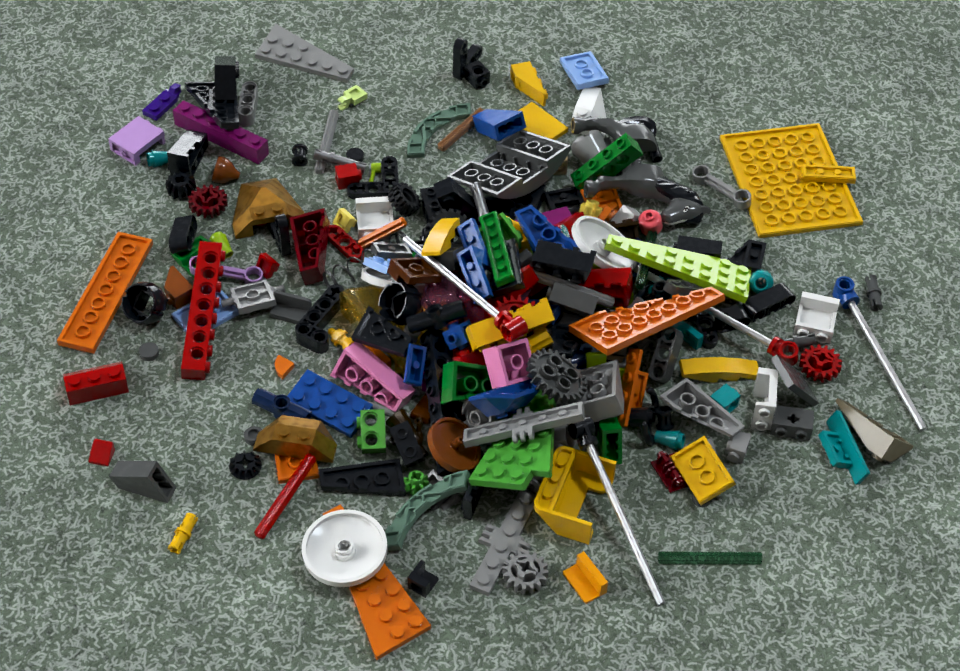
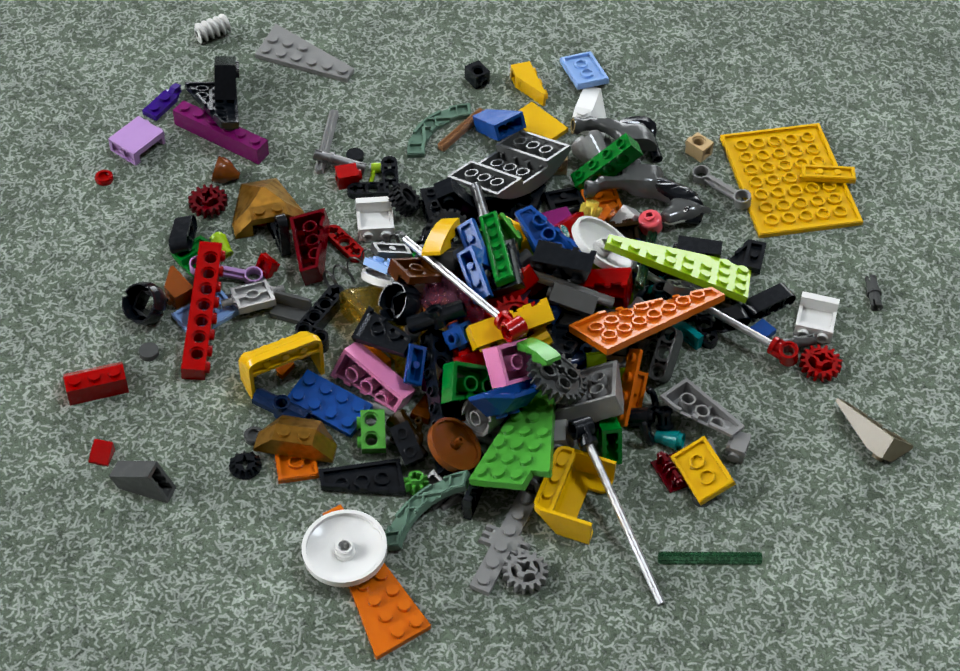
(104, 177): none -> red tile
(105, 292): orange plate -> none
(156, 158): teal cone -> none
(180, 185): black gear -> none
(183, 533): yellow pin -> none
(187, 152): black wedge -> none
(211, 27): none -> white piece
(248, 104): light grey beam -> none
(279, 354): none -> yellow windscreen
(285, 496): red axle -> none
(299, 155): black bush -> none
(339, 337): yellow piece -> none
(344, 220): light yellow tile -> none
(353, 95): yellowish green plate -> none
(382, 232): orange axle -> none
(421, 580): black panel -> none
(463, 56): black beam -> none
(523, 424): light grey hinge -> none
(540, 351): none -> bright green slope
(586, 579): light orange panel -> none
(699, 147): none -> tan brick
(715, 368): yellow slope -> none
(727, 397): teal brick -> none
(754, 282): teal head -> none
(764, 328): none -> blue tile
(765, 388): white panel -> none
(792, 423): dark grey brick -> none
(794, 380): dark grey tile -> none
(842, 448): teal bracket -> none
(849, 299): flat silver piece -> none

